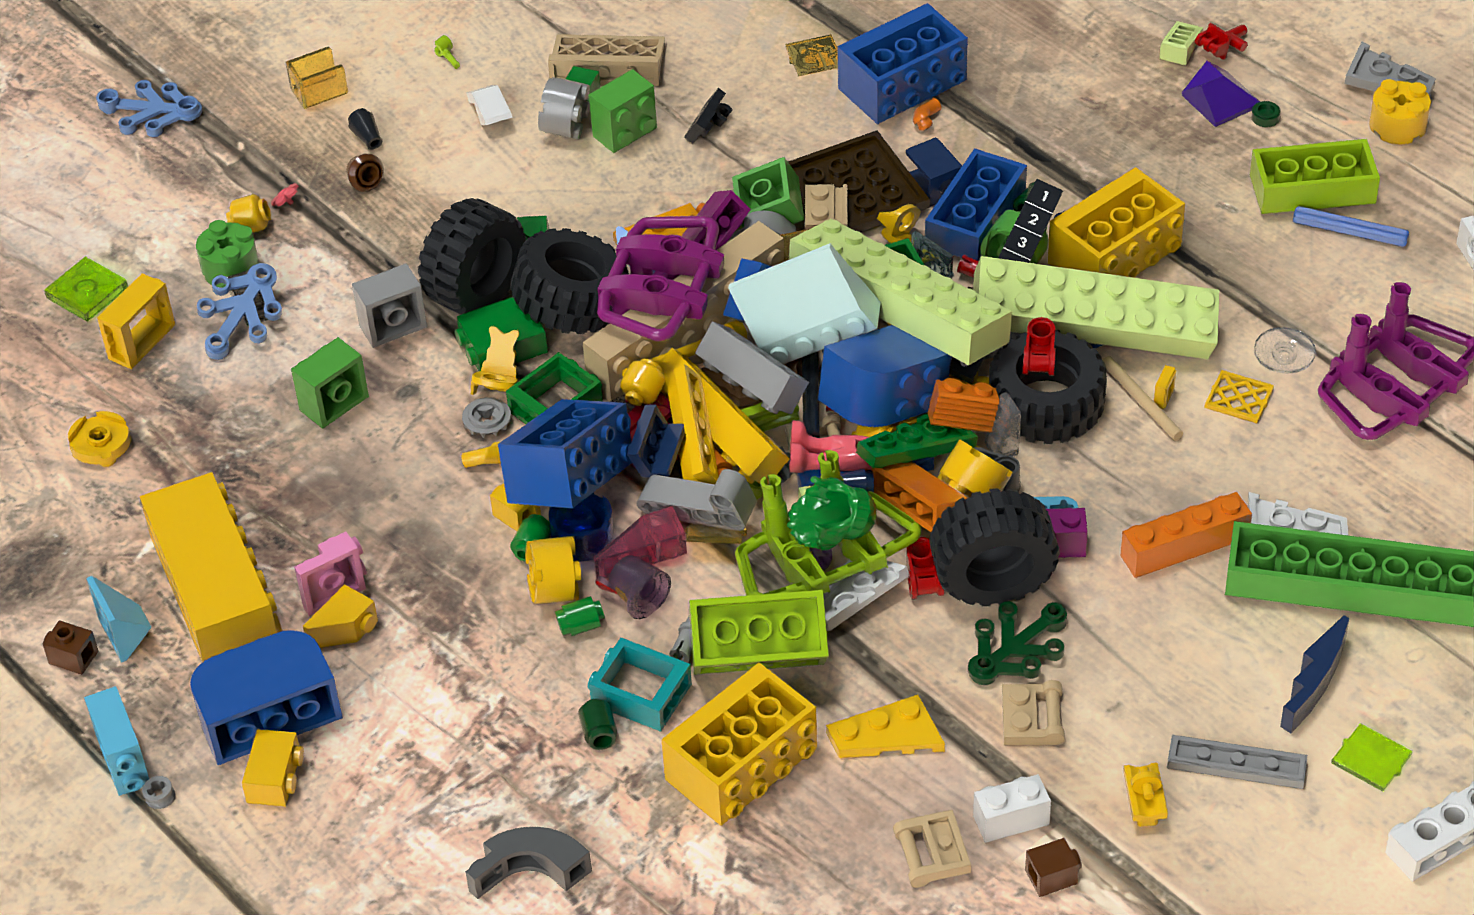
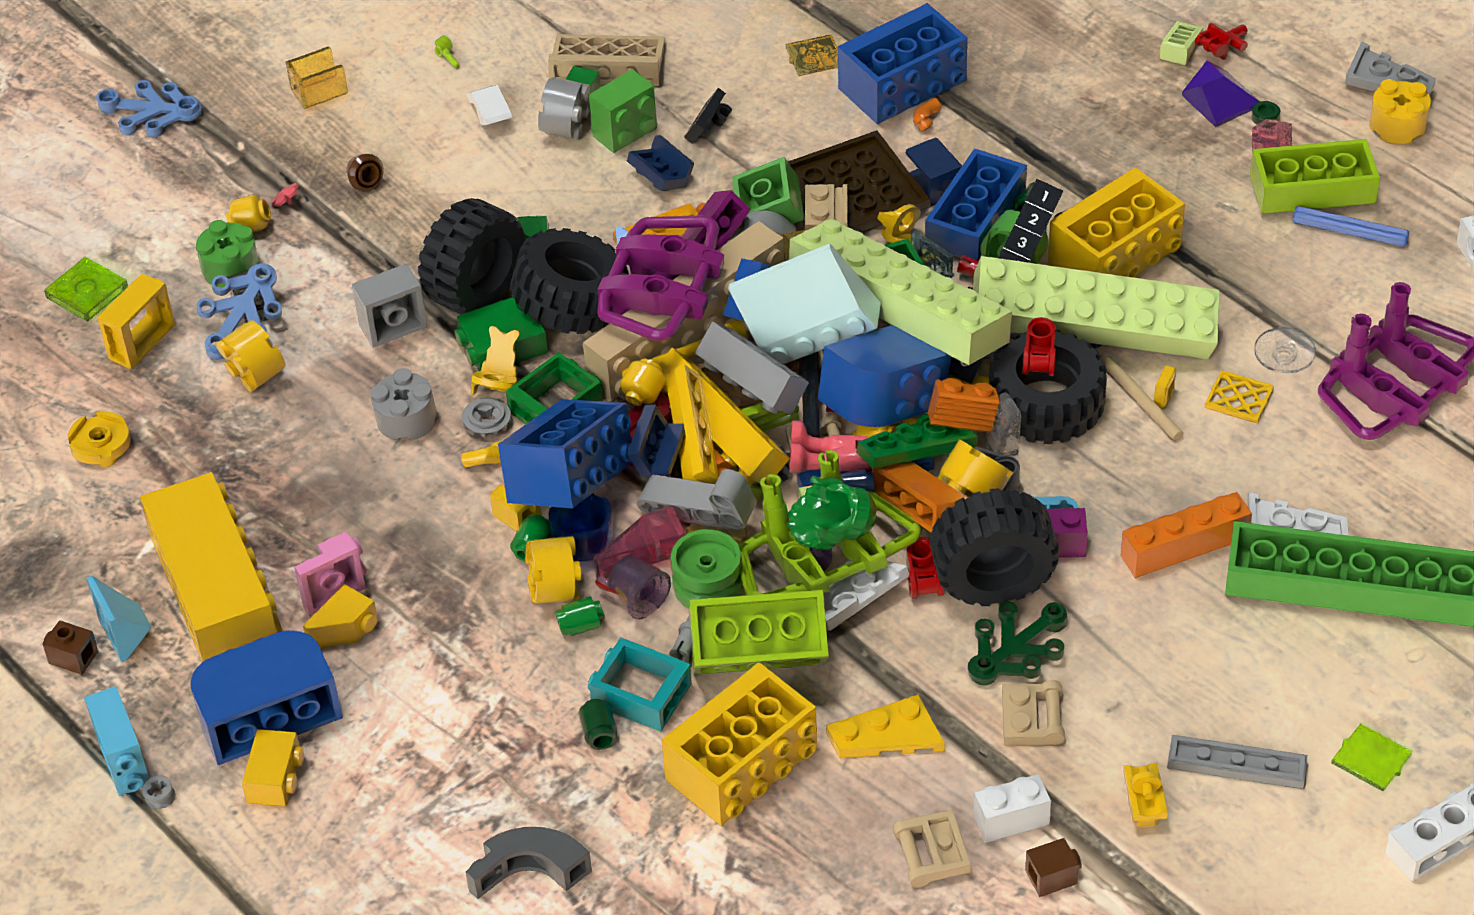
(250, 355): none -> yellow brick
(330, 382): bright green brick -> none
(364, 127): black cone -> none
(404, 405): none -> light grey brick
(662, 164): none -> dark blue bracket
(706, 566): none -> bright green wheel
(1271, 134): none -> clear pink brick
(1316, 672): dark blue slope -> none

